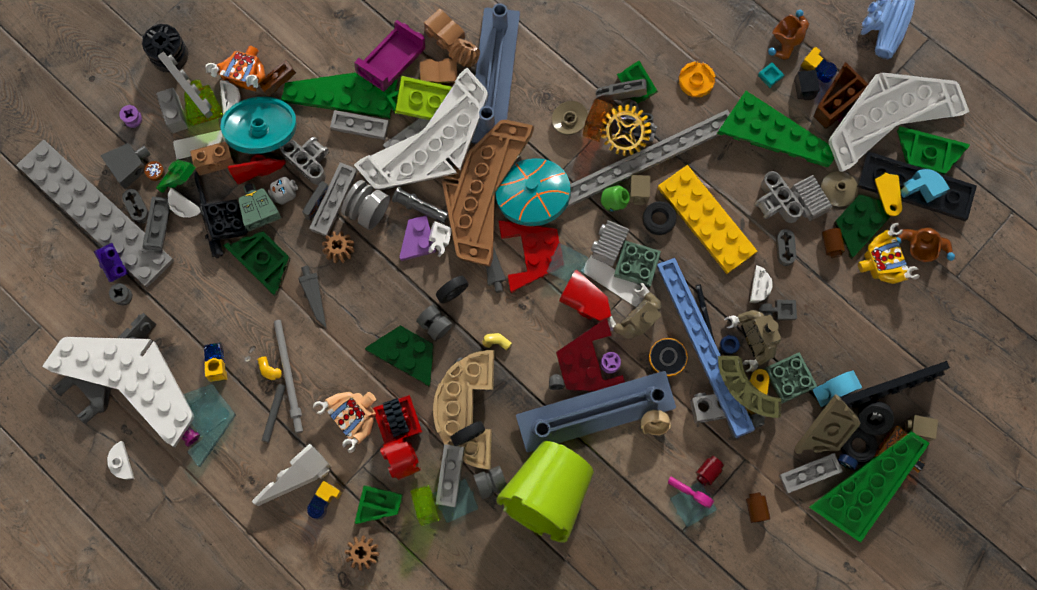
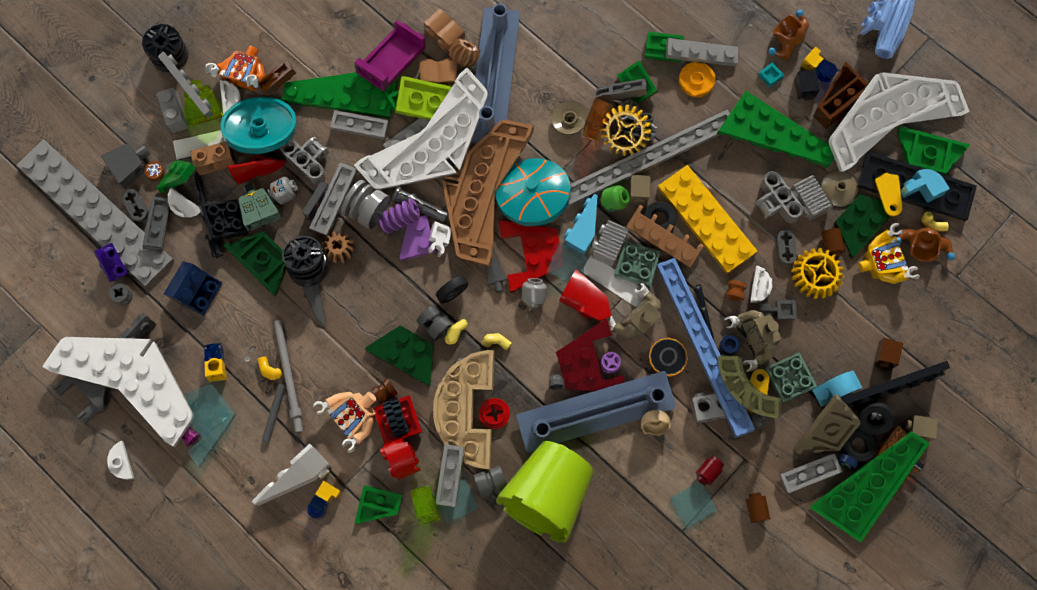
(133, 120): medium lavender wheel -> none
(193, 288): none -> dark blue slope
(305, 261): none -> black wheel
(357, 559): medium nougat gear -> none
(384, 391): none -> reddish brown wheel
(398, 218): none -> medium lavender piece
(454, 331): none -> light yellow arm
(467, 433): black tyre -> none
(486, 409): none -> red gear
(534, 292): none -> light grey head
(583, 232): none -> medium azure slope
(656, 46): none -> green plate
(663, 238): none -> medium nougat hinge
(698, 496): dark pink piece -> none
(701, 52): none -> light grey plate
(736, 290): none -> dark orange wheel
(810, 270): none -> yellow gear
(888, 353): none -> reddish brown brick
(928, 221): none -> light yellow arm

